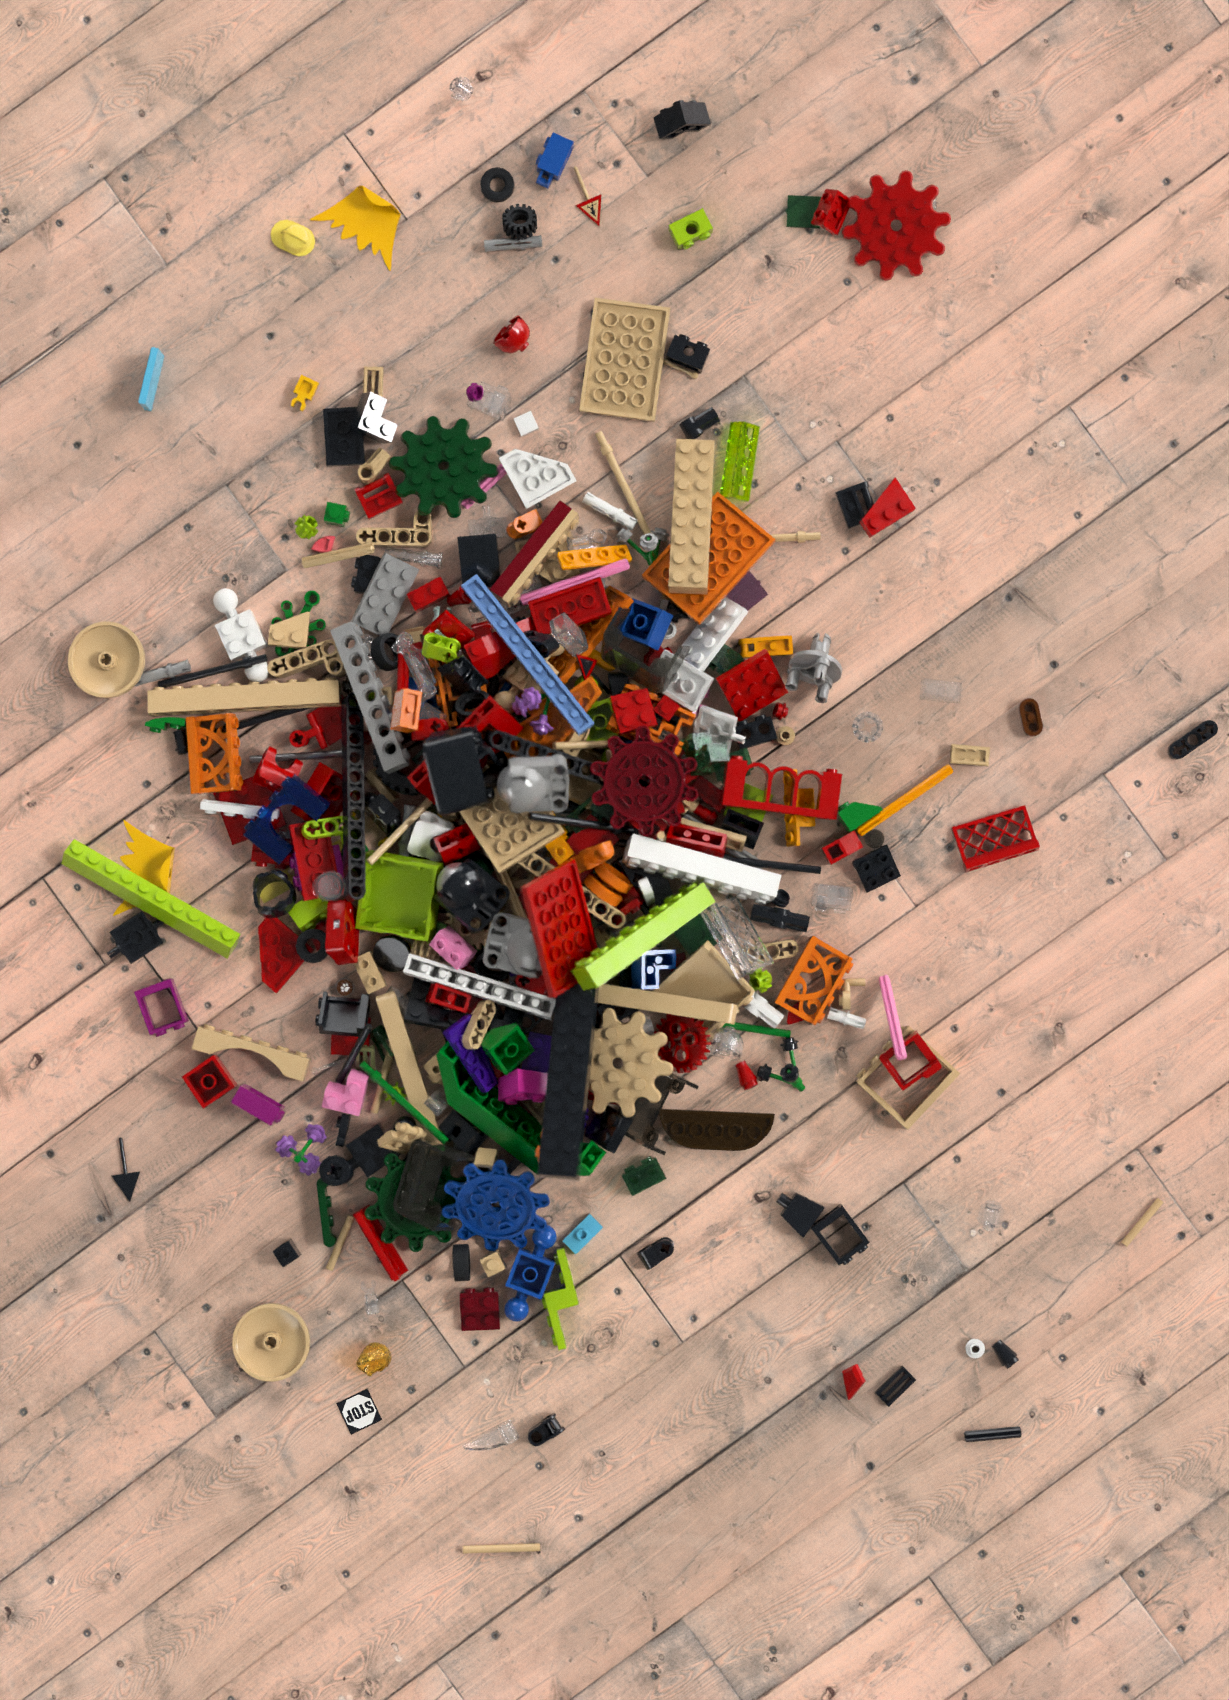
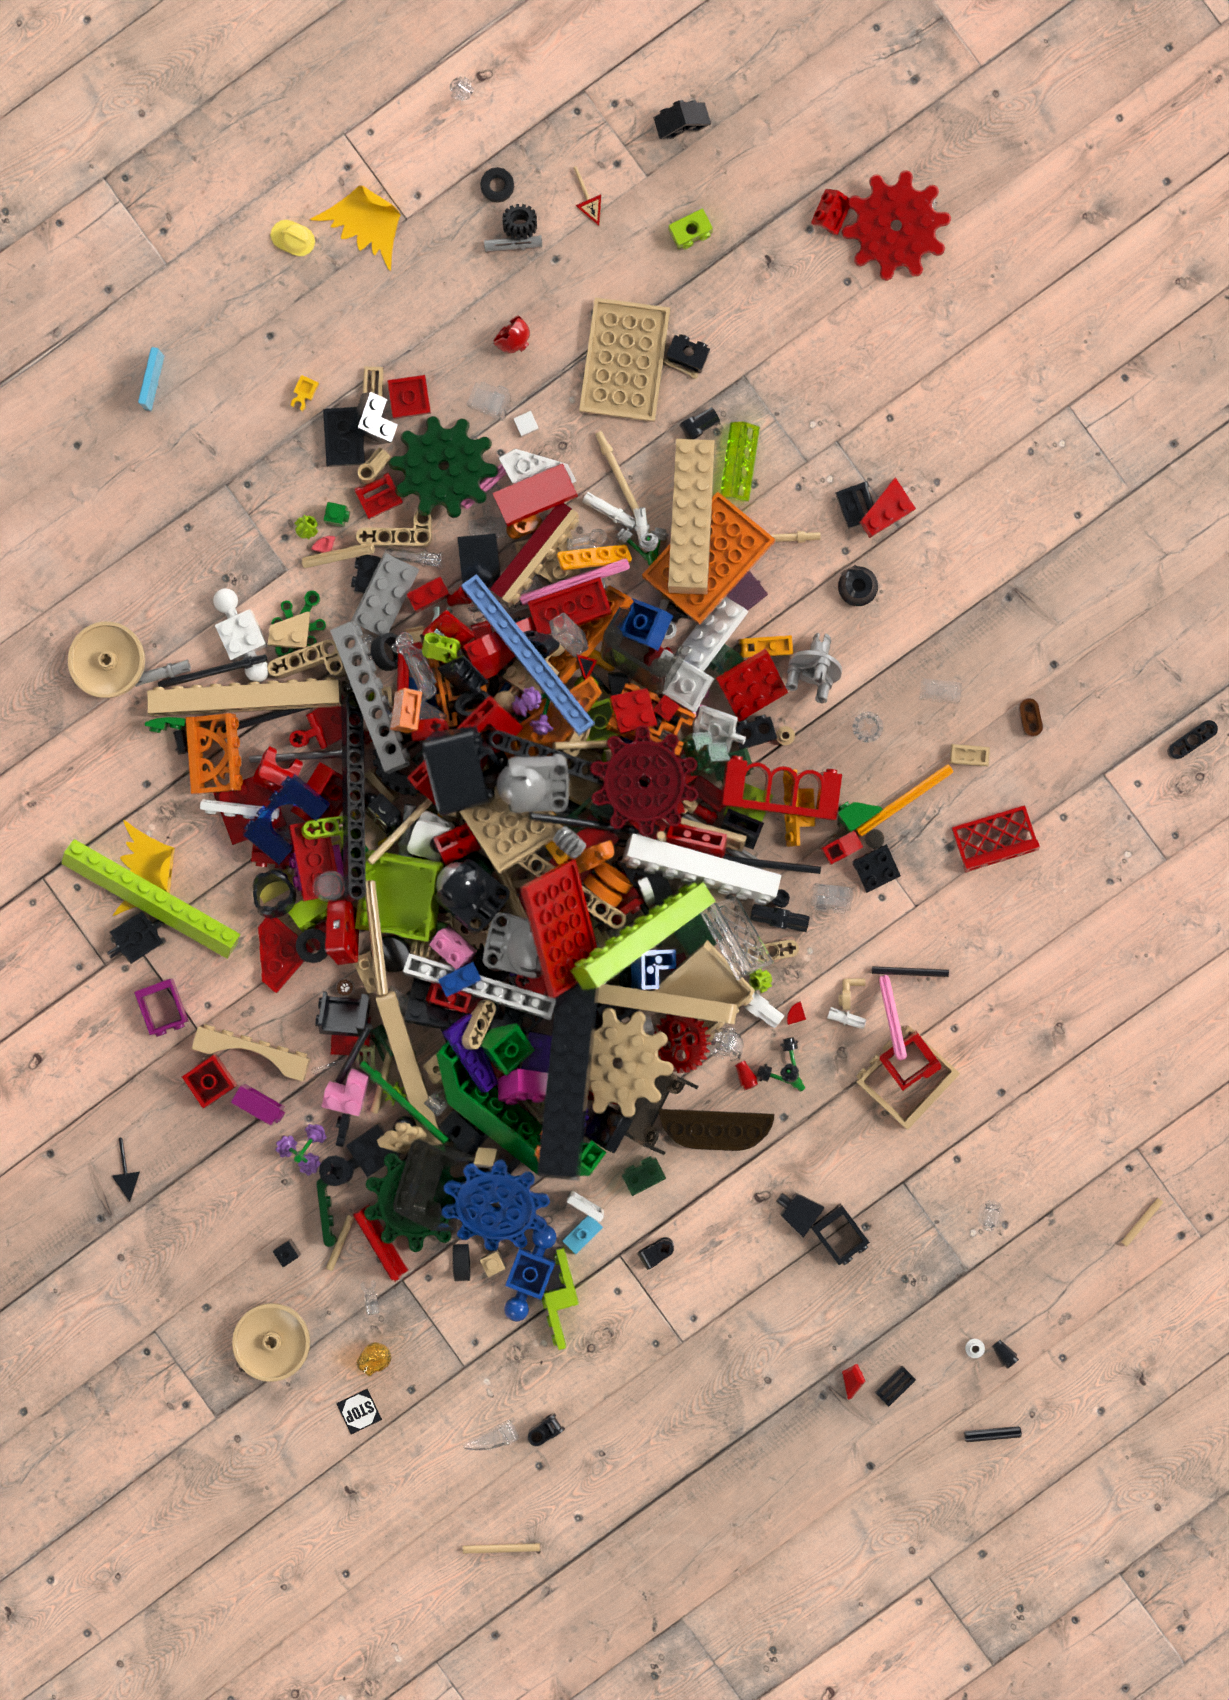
(376, 938): none -> tan axle
(409, 396): none -> red plate
(460, 979): none -> blue plate
(474, 392): magenta plate -> none
(479, 1309): dark red plate -> none
(535, 494): none -> tile
(553, 159): blue brick -> none
(569, 842): none -> light grey gear
(585, 1206): none -> white tile
(641, 522): none -> white pin
(759, 1029): green bar -> none
(780, 711): red plate -> none
(801, 211): clear green piece -> none
(811, 954): orange fence -> none
(857, 586): none -> black piece
(910, 971): none -> black bar

